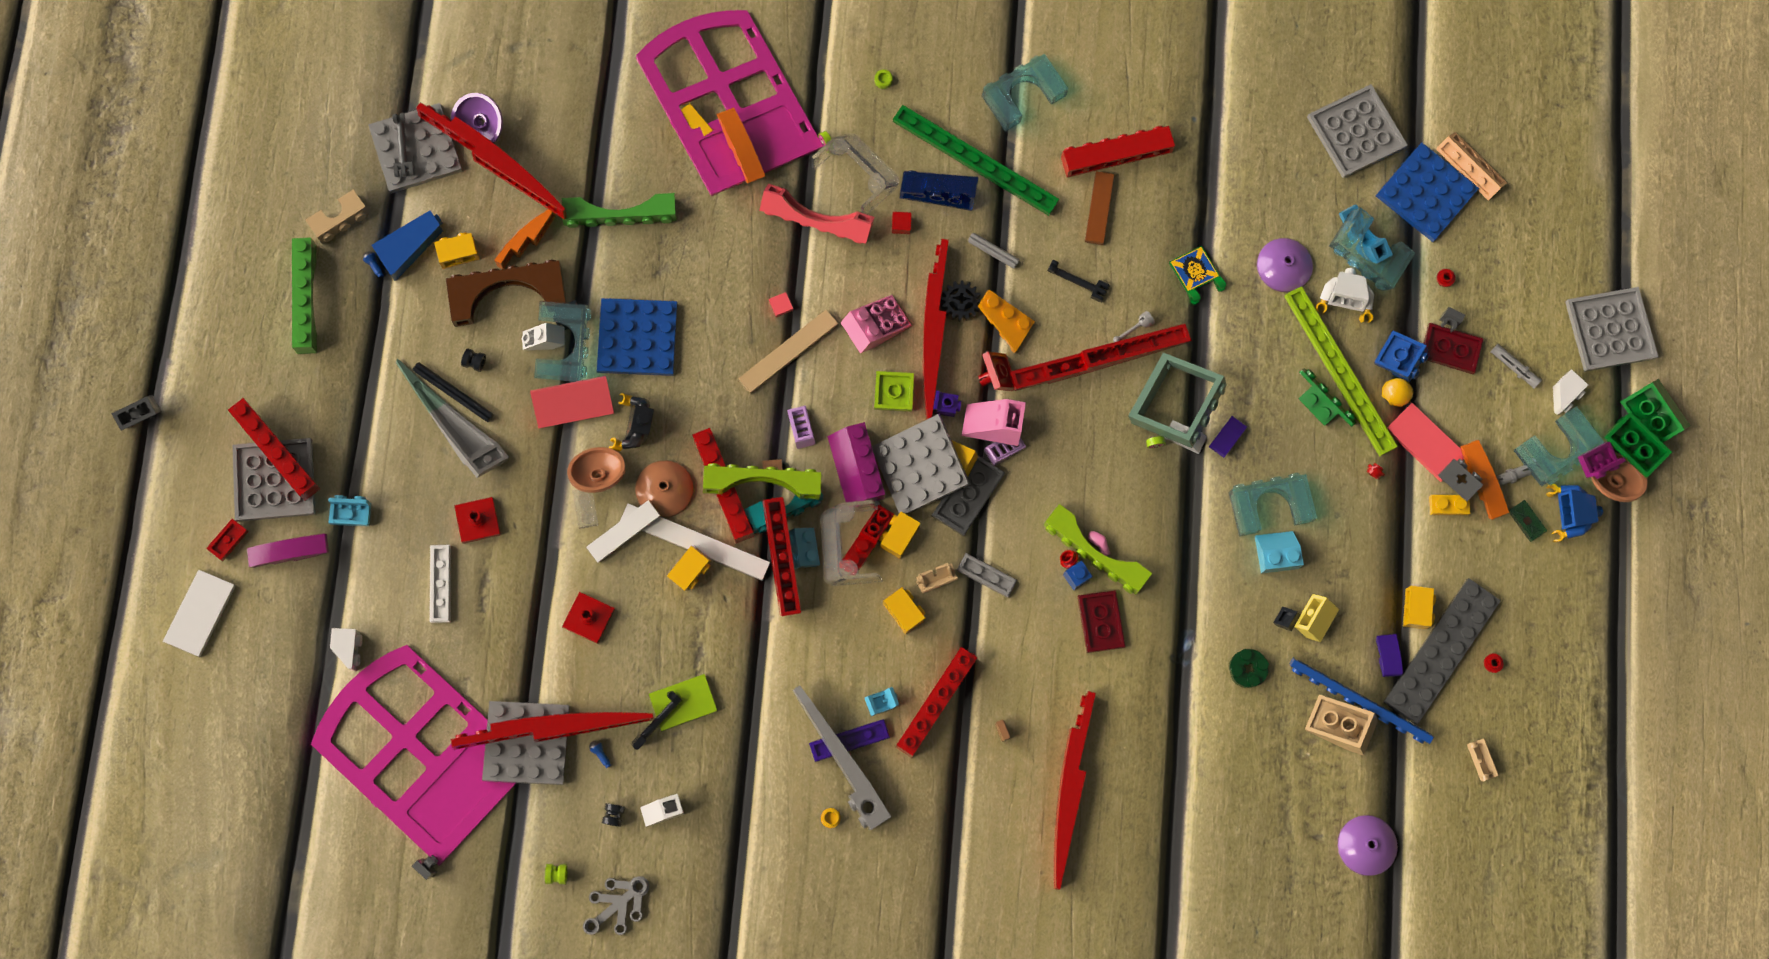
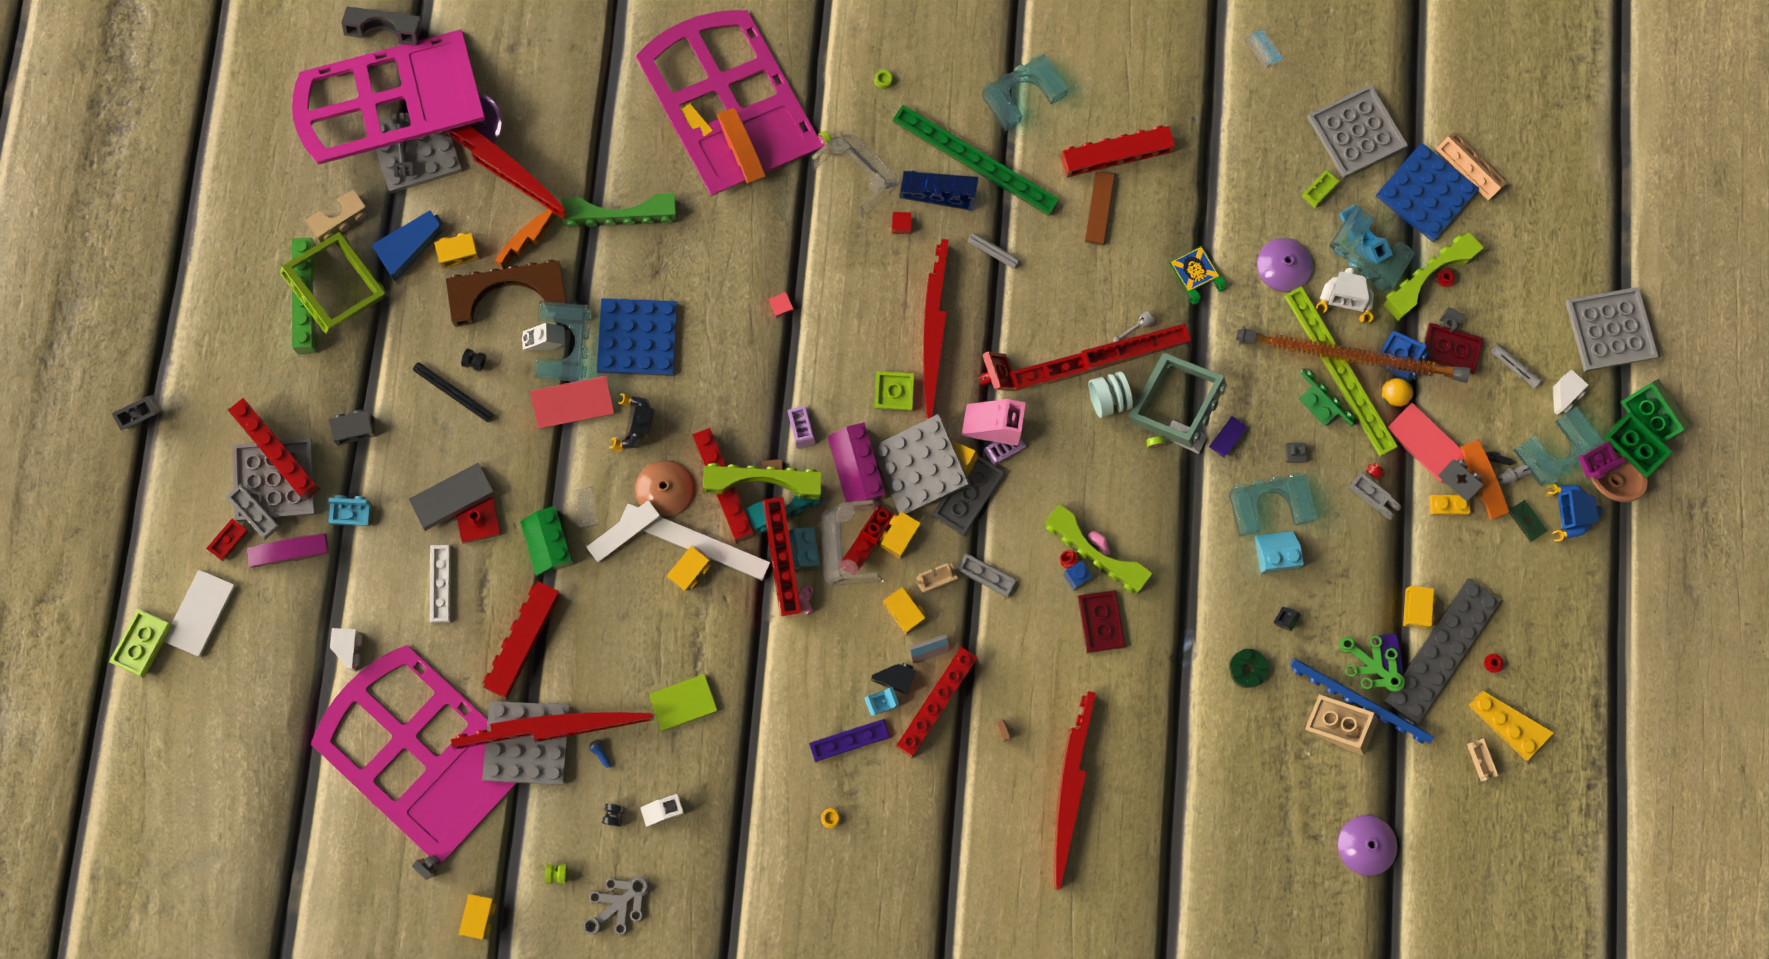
(140, 643): none -> lime tile
(252, 511): none -> light grey tile
(310, 301): none -> lime window
(352, 427): none -> dark grey brick
(360, 21): none -> dark grey arch
(370, 258): blue piece -> none
(434, 83): none -> dark pink door
(451, 496): none -> dark grey tile
(469, 443): light grey plate -> none
(477, 917): none -> yellow brick
(521, 640): none -> red brick
(546, 541): none -> green slope
(588, 617): red tile -> none
(596, 469): nougat dish -> none
(641, 738): black hinge -> none
(780, 203): coral arch -> none
(788, 351): tan tile -> none
(804, 597): none -> bright pink arm
(860, 784): light grey piece -> none
(875, 323): bright pink slope -> none
(896, 676): none -> black slope
(929, 649): none -> light grey slope
(942, 409): dark purple brick -> none
(953, 301): black gear -> none
(1007, 319): light orange wing -> none
(1096, 289): black hinge -> none
(1110, 394): none -> light aqua wheel
(1249, 336): none -> clear orange hose
(1263, 48): none -> clear slope
(1295, 452): none -> dark grey tile
(1316, 617): light yellow brick -> none
(1320, 188): none -> lime plate
(1373, 495): none -> light grey hinge
(1374, 665): none -> bright green plant
(1406, 298): none -> lime arch
(1495, 456): none -> black piece
(1515, 728): none -> yellow wing

